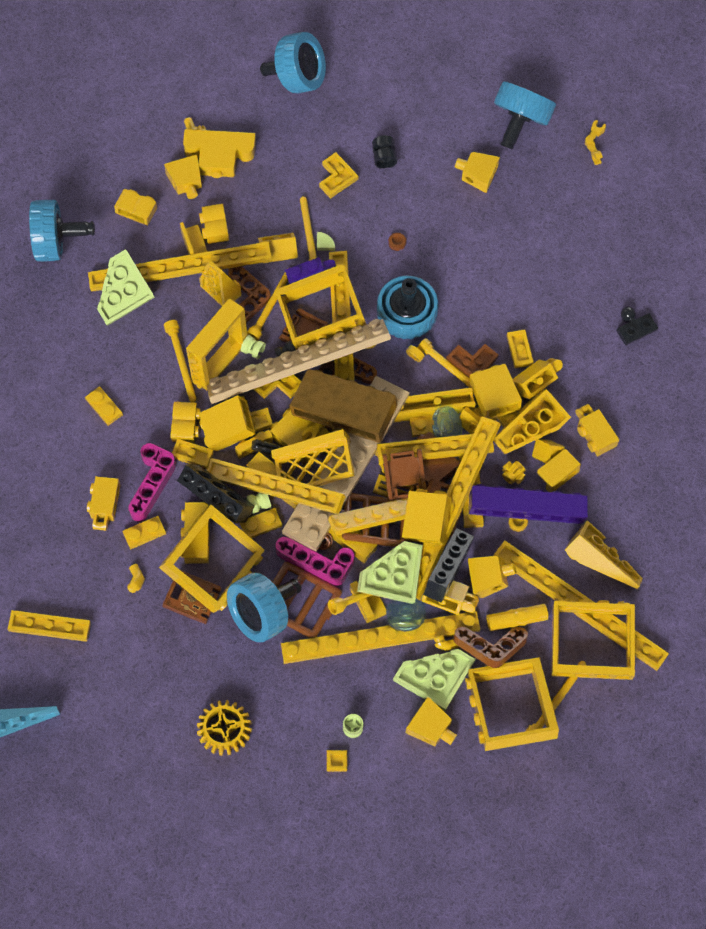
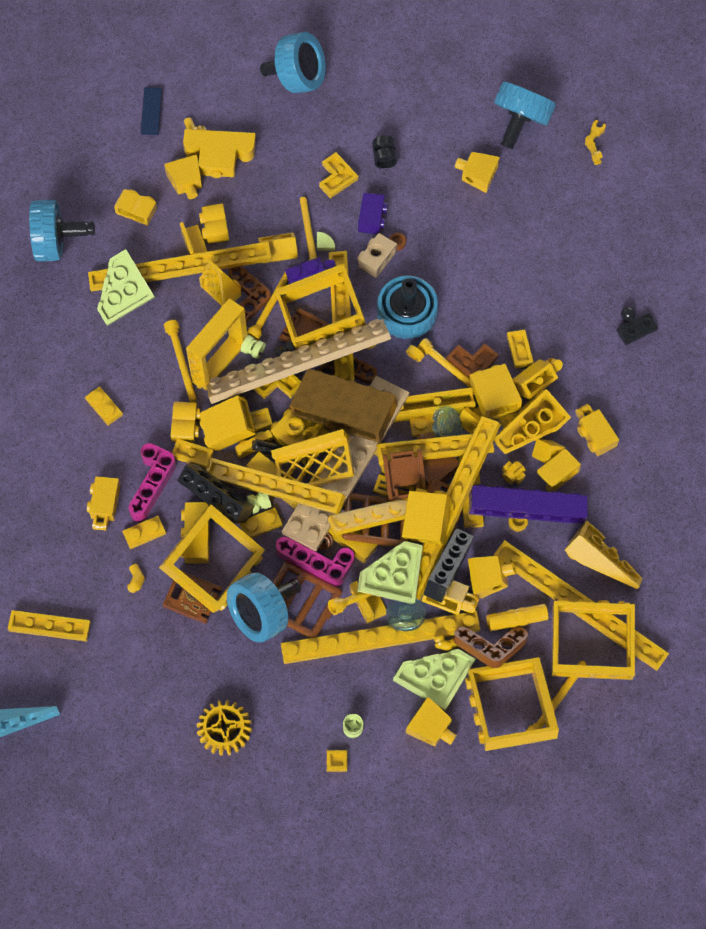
(151, 111): none -> dark blue tile
(294, 427): none -> yellow tile
(371, 213): none -> dark purple brick
(375, 264): none -> tan brick

